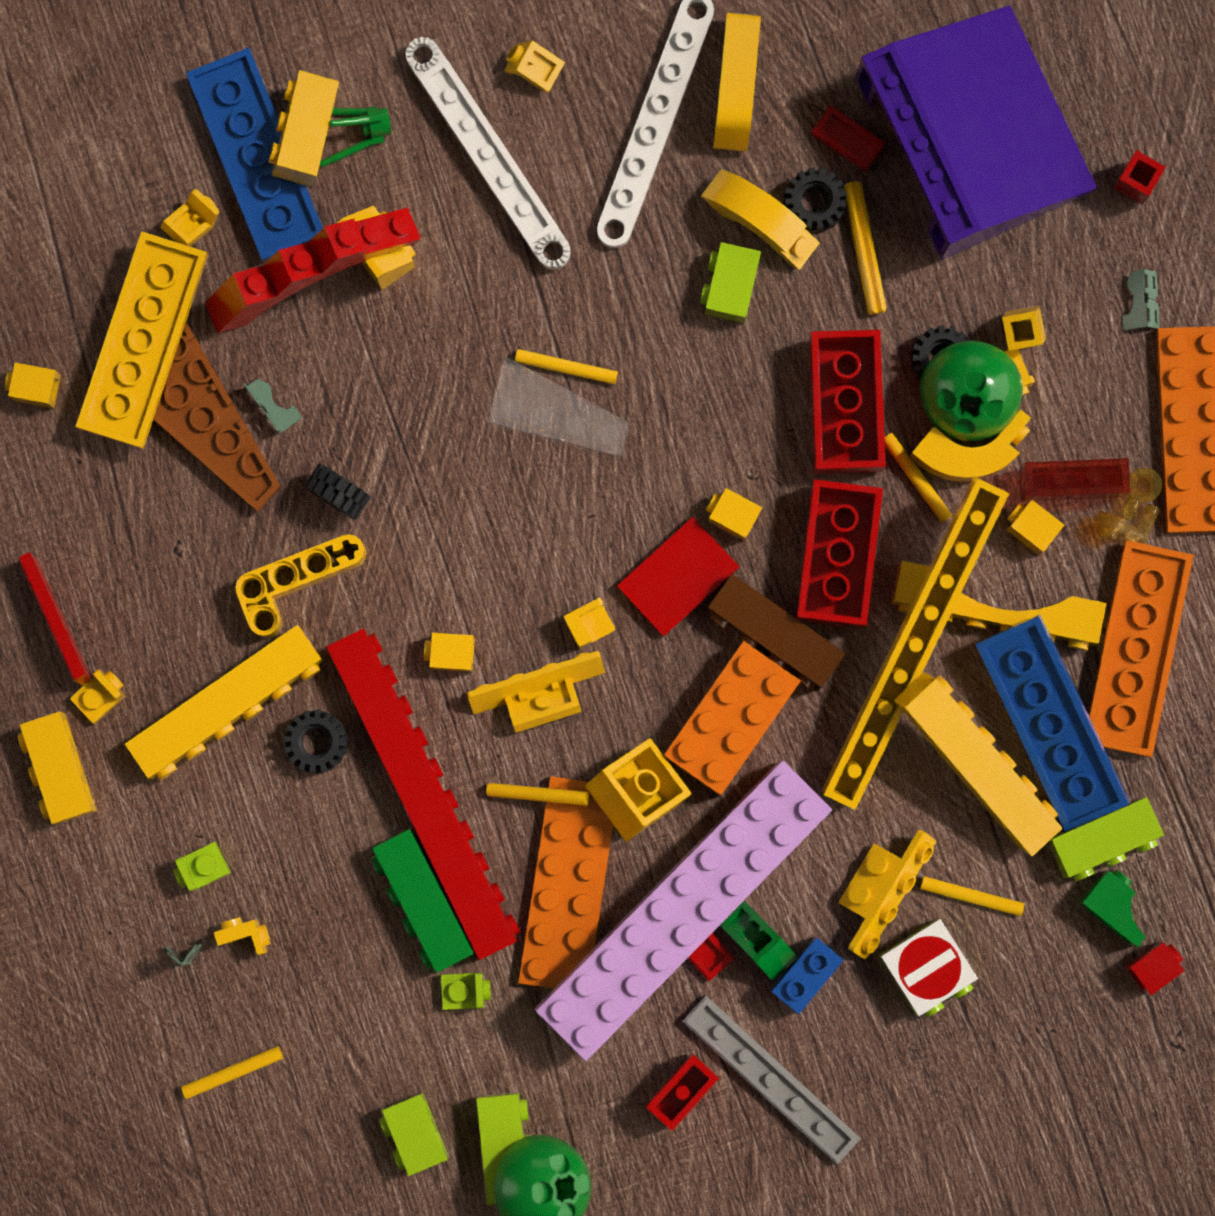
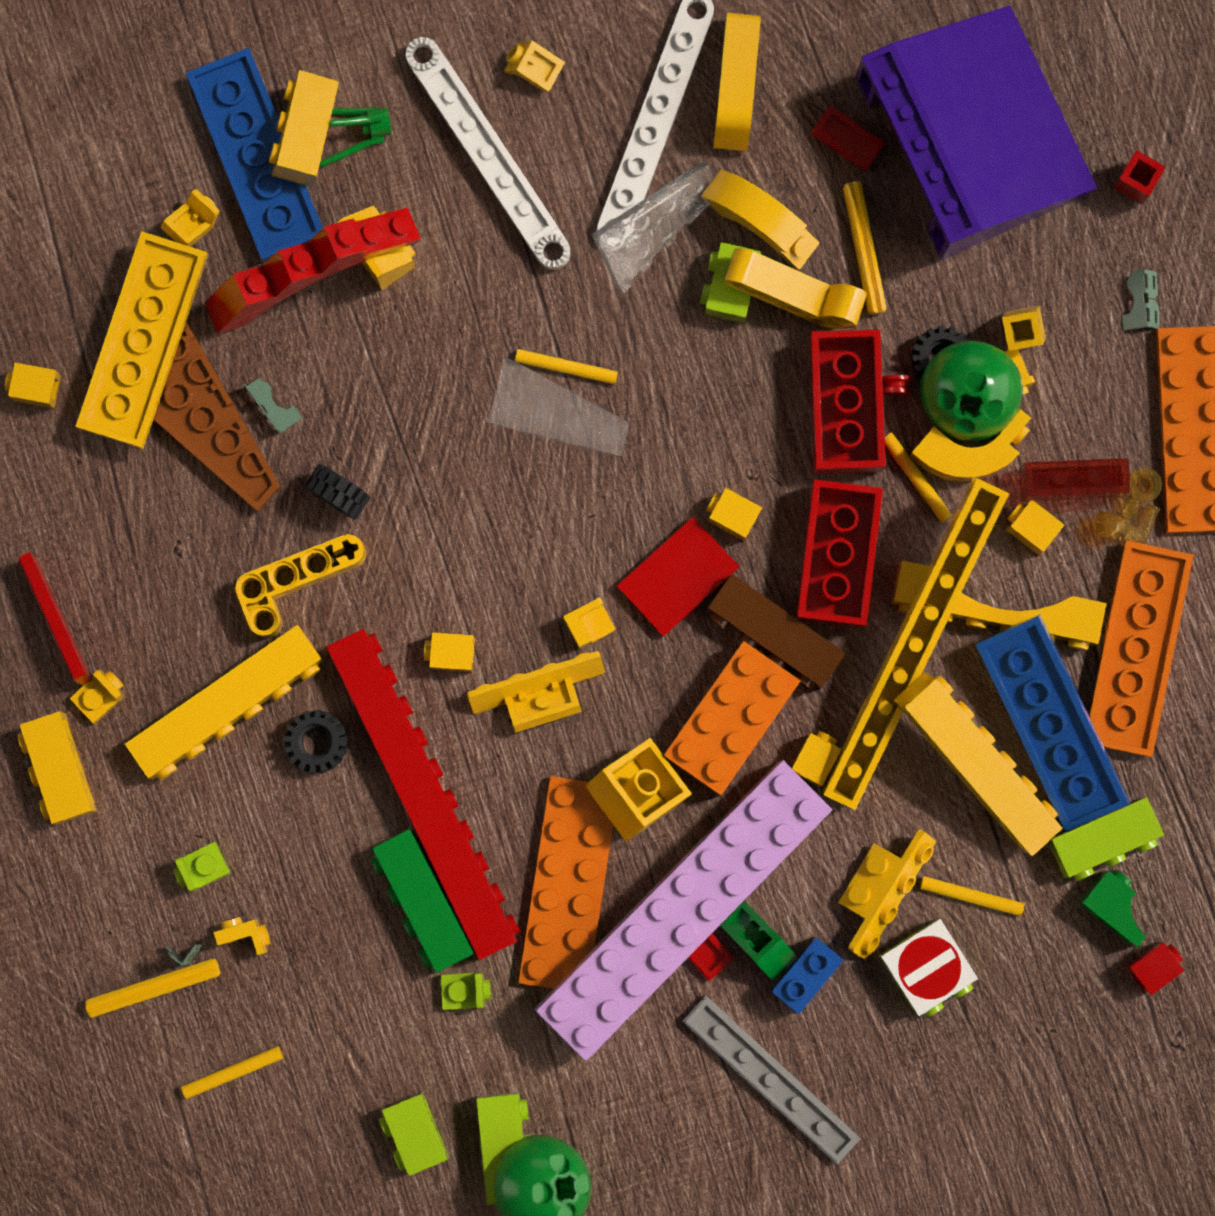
(152, 988): none -> yellow axle
(537, 794): yellow bar -> none
(647, 227): none -> clear wing
(682, 1091): red brick -> none
(795, 292): none -> yellow beam
(816, 758): none -> yellow brick
(825, 182): black tyre -> none
(896, 385): none -> red bush

